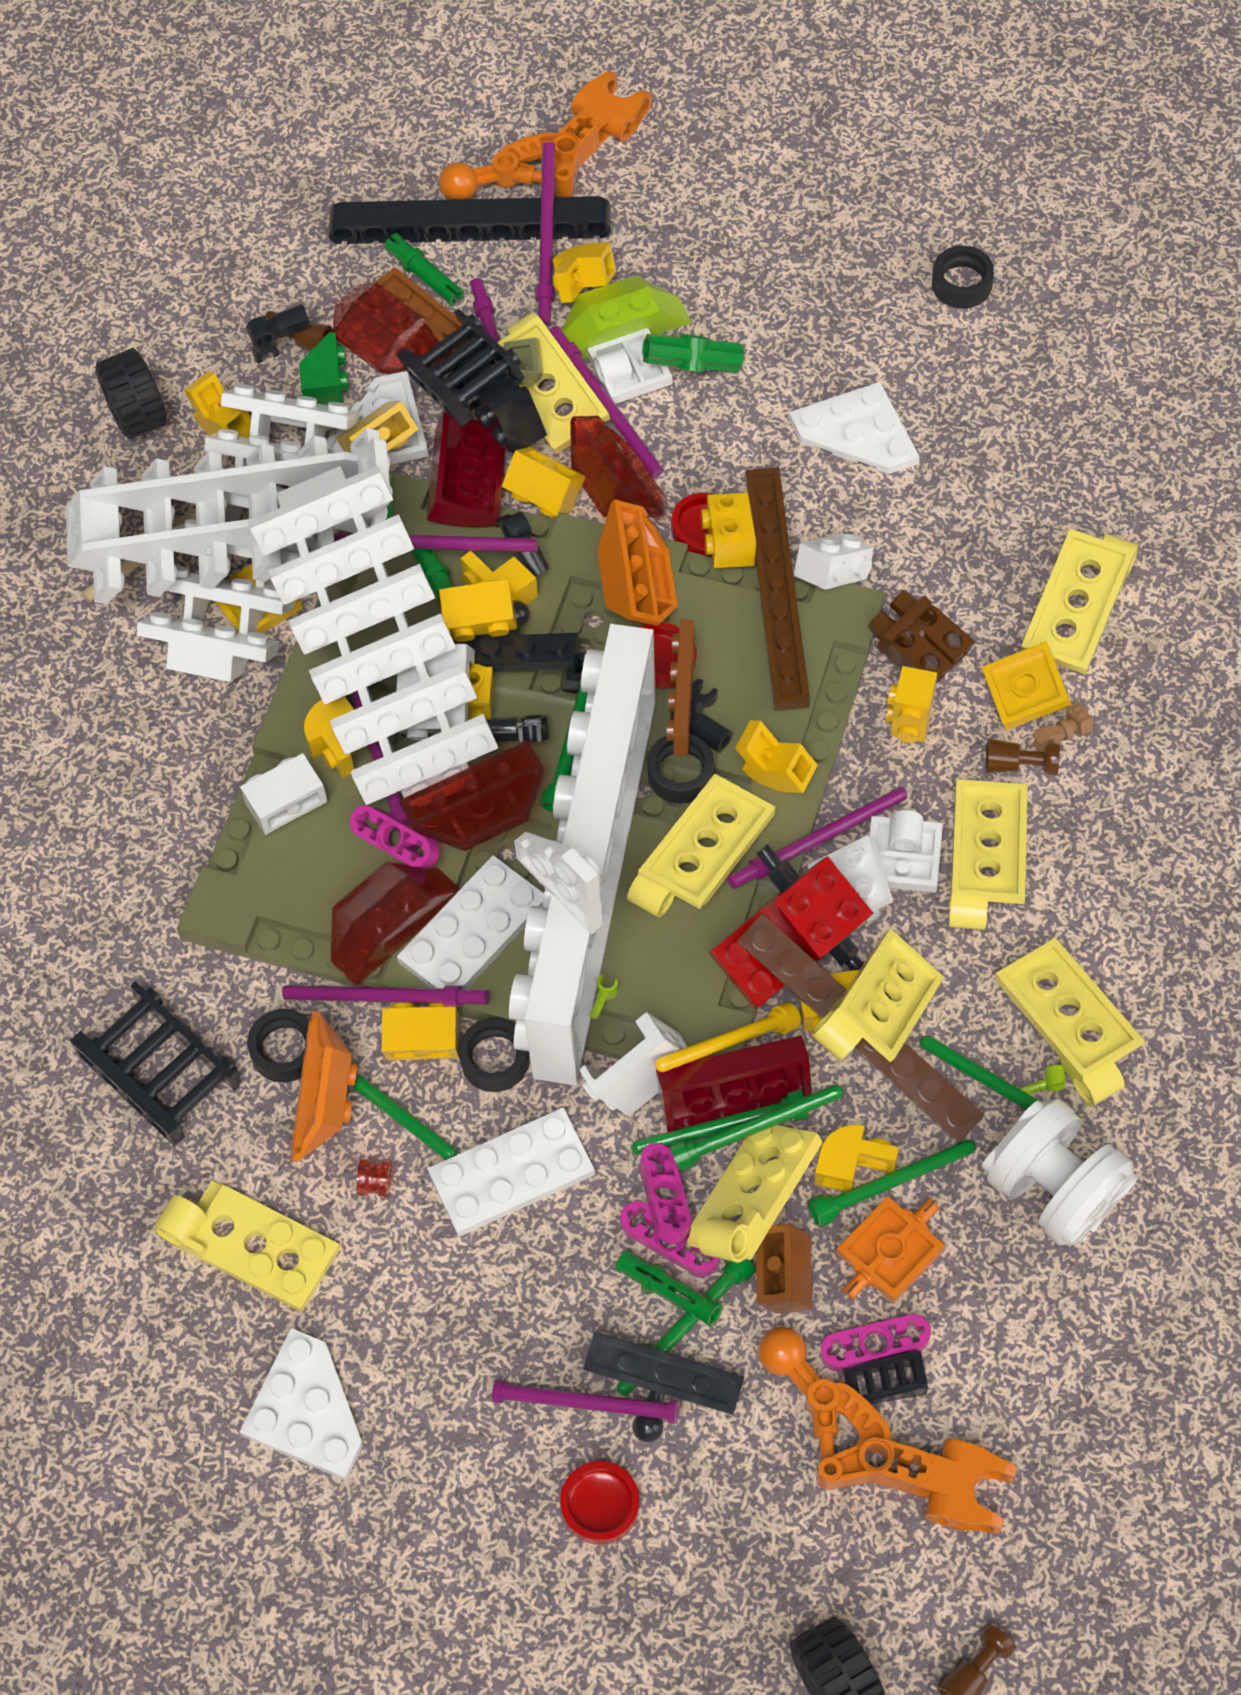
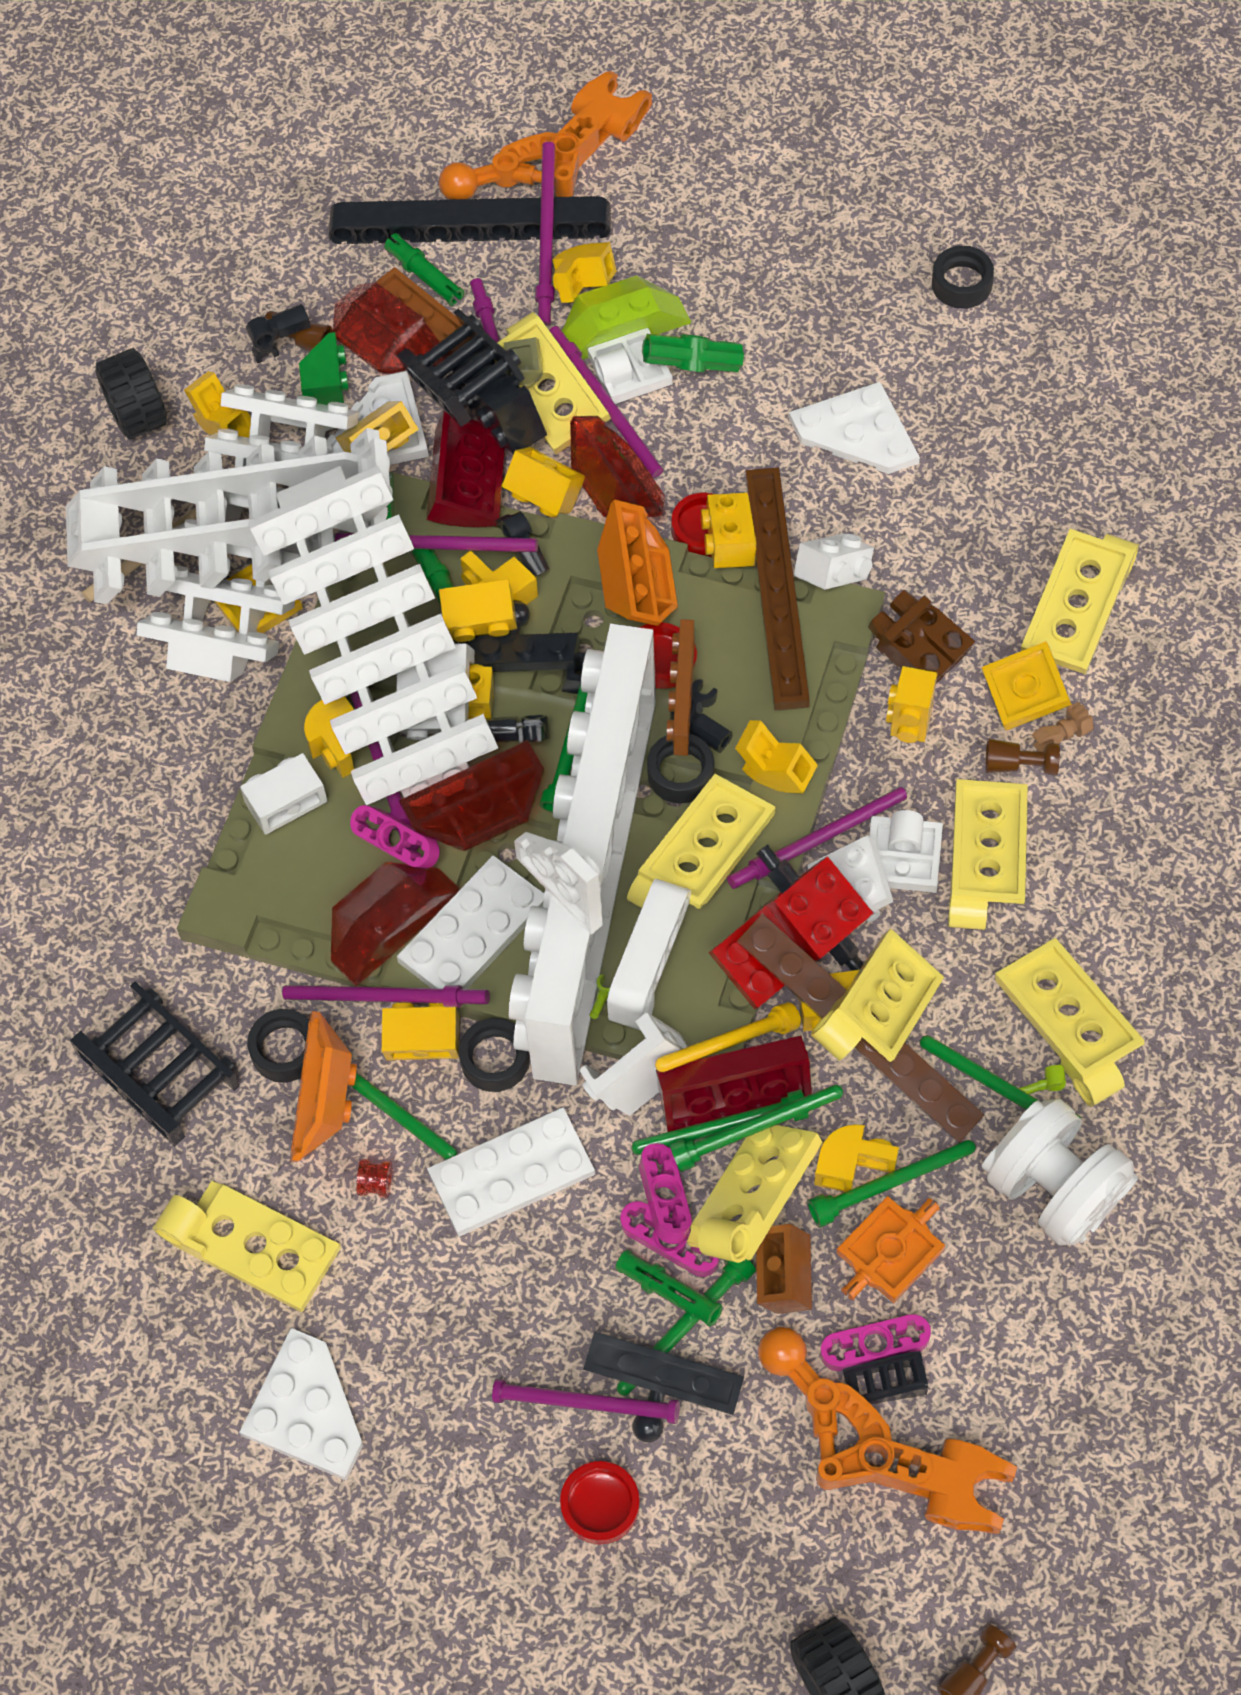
(647, 953): none -> white beam

